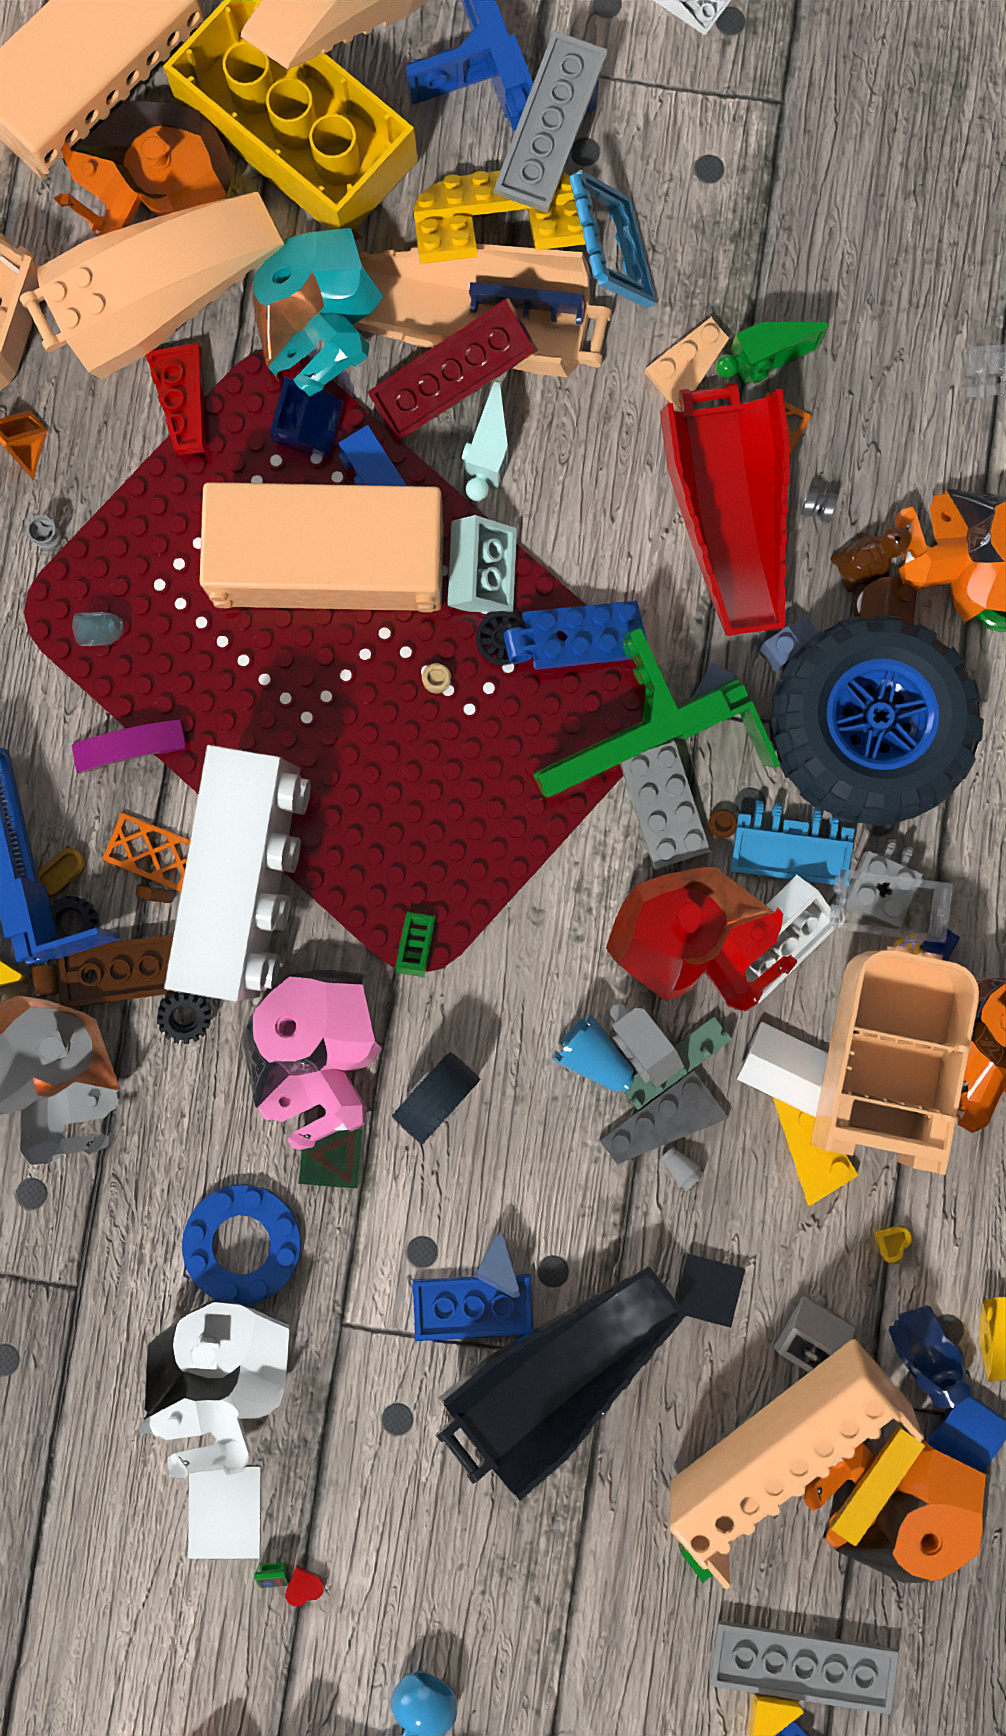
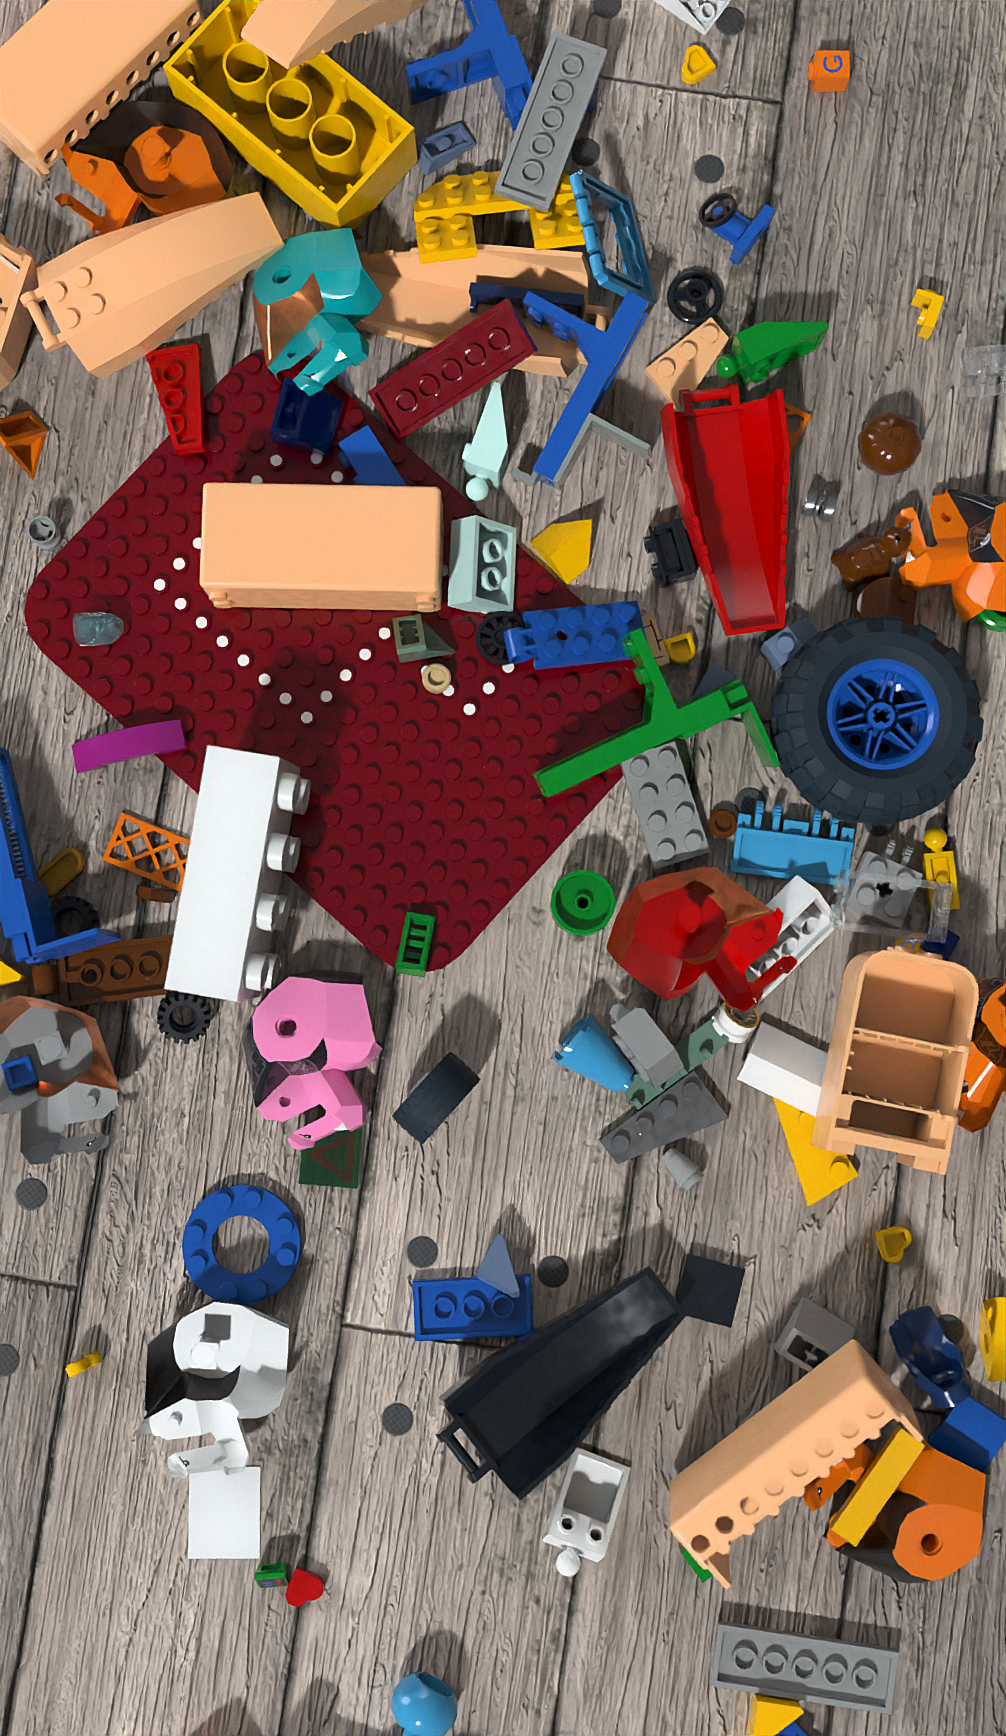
(20, 1073): none -> blue tile
(84, 1364): none -> yellow tile
(417, 639): none -> sand green slope
(443, 147): none -> sand blue slope
(565, 548): none -> yellow slope
(588, 887): none -> green wheel
(590, 1503): none -> white slope
(604, 357): none -> blue piece
(655, 640): none -> tan sticker
(670, 553): none -> black hinge
(680, 648): none -> yellow tile
(694, 286): none -> black piece
(696, 65): none -> yellow tile
(733, 226): none -> blue piece
(735, 1023): none -> white wheel
(829, 70): none -> orange brick
(889, 443): none -> reddish brown piece
(930, 306): none -> yellow bracket
(939, 865): none -> yellow plate

